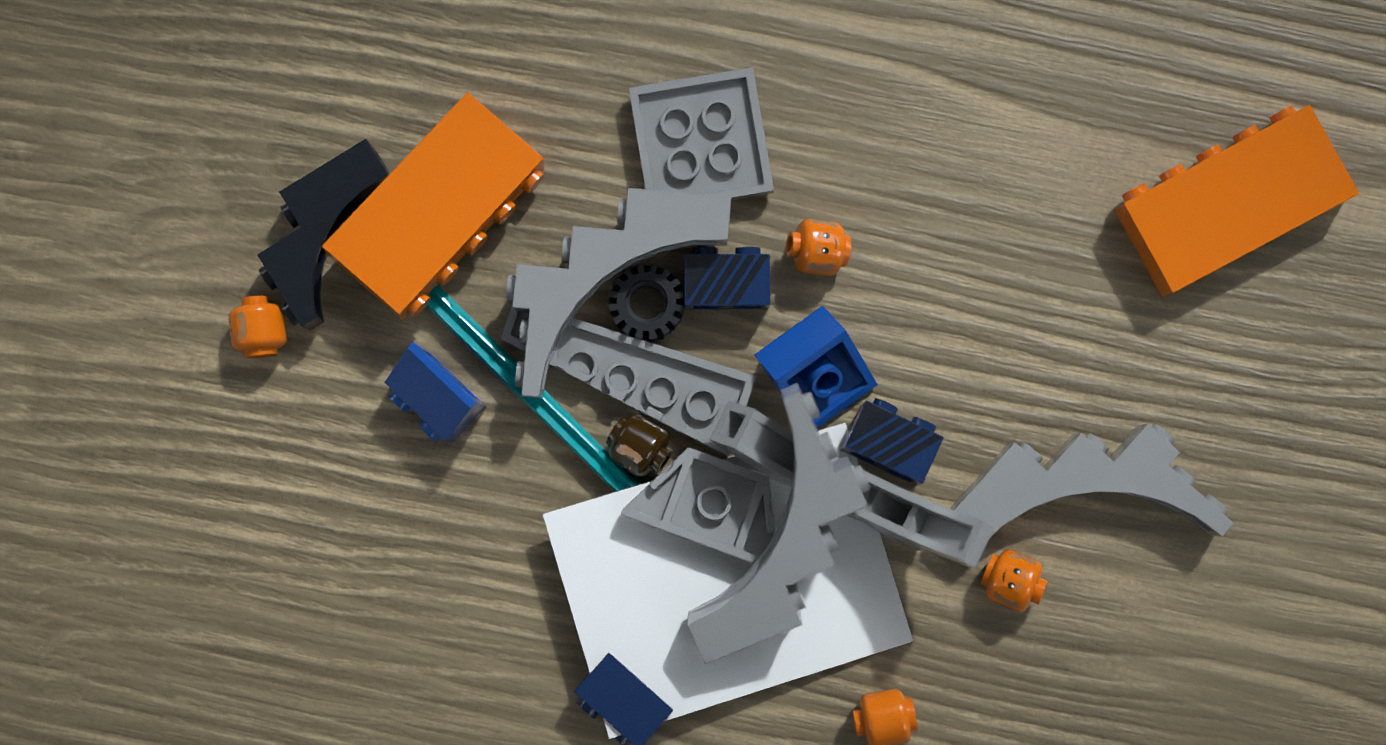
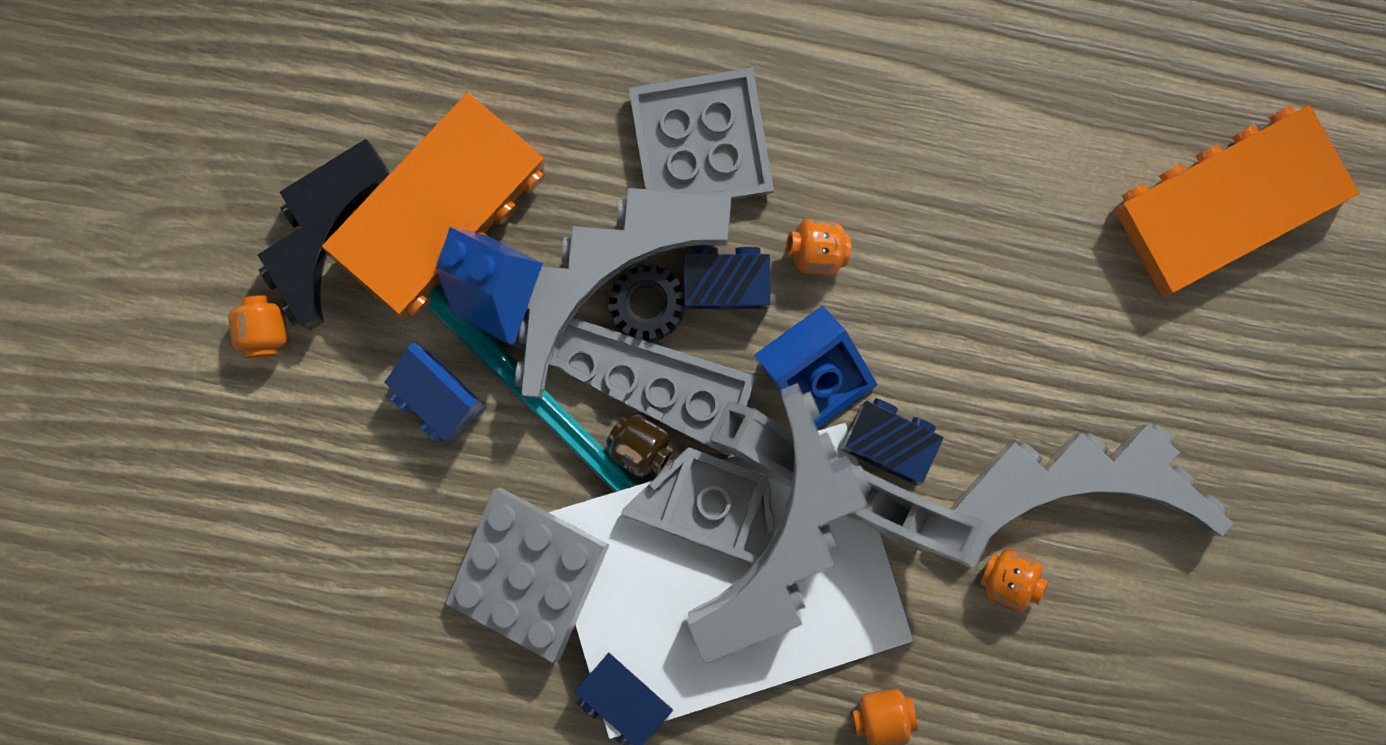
(487, 282): none -> blue slope
(527, 574): none -> light grey plate

